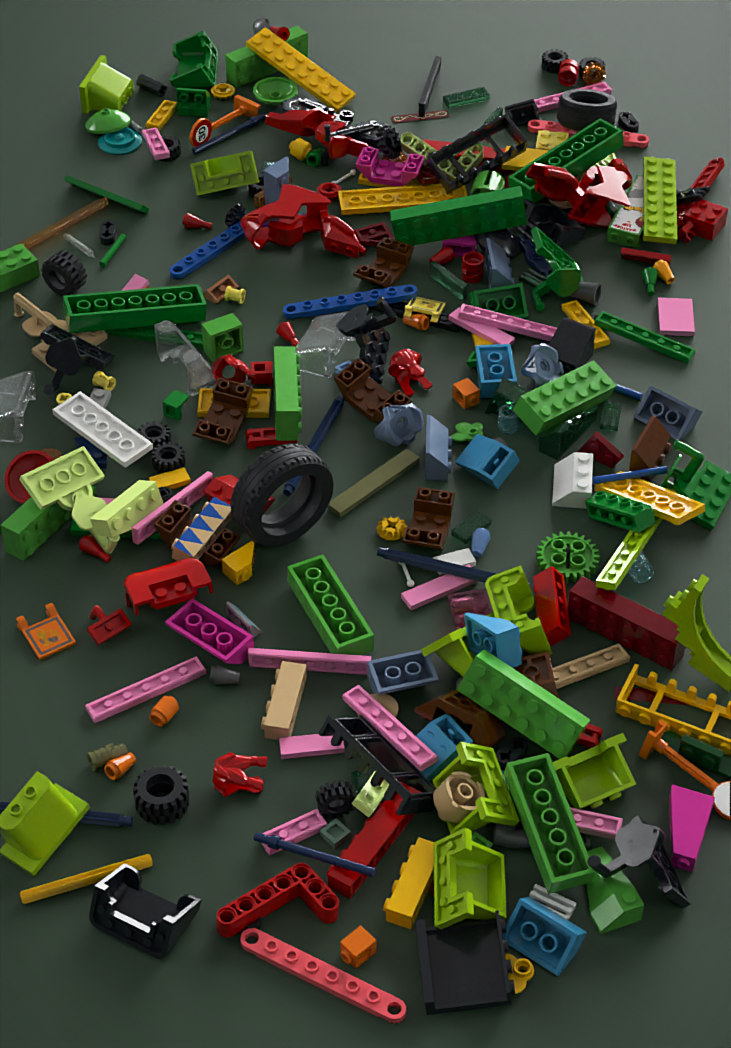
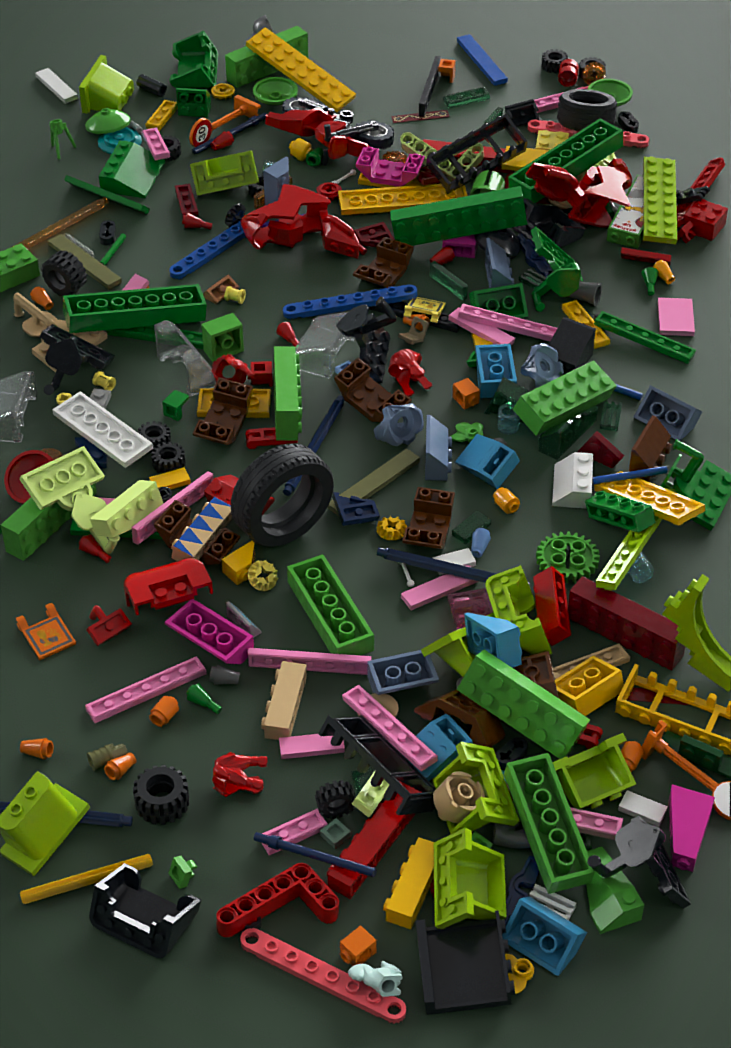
(38, 748): none -> orange cone
(41, 297): none -> orange cone
(56, 85): none -> white tile
(57, 128): none -> bright green plant
(93, 267): none -> olive tile
(130, 170): none -> green slope
(182, 871): none -> bright green tile
(186, 200): none -> dark red plate
(199, 696): none -> green cone
(223, 140): none -> red cone
(260, 583): none -> light yellow gear
(282, 32): red cone -> none
(355, 510): none -> dark blue wing
(381, 979): none -> light aqua animal
(389, 142): black gear -> none
(413, 336): none -> dark tan bracket
(447, 68): none -> orange panel
(472, 267): red wheel -> none
(482, 60): none -> blue tile
(506, 500): none -> light orange brick
(527, 879): none -> dark blue piece
(589, 685): none -> yellow slope
(618, 89): none -> bright green dish
(632, 753): none -> orange brick
(647, 809): none -> white tile

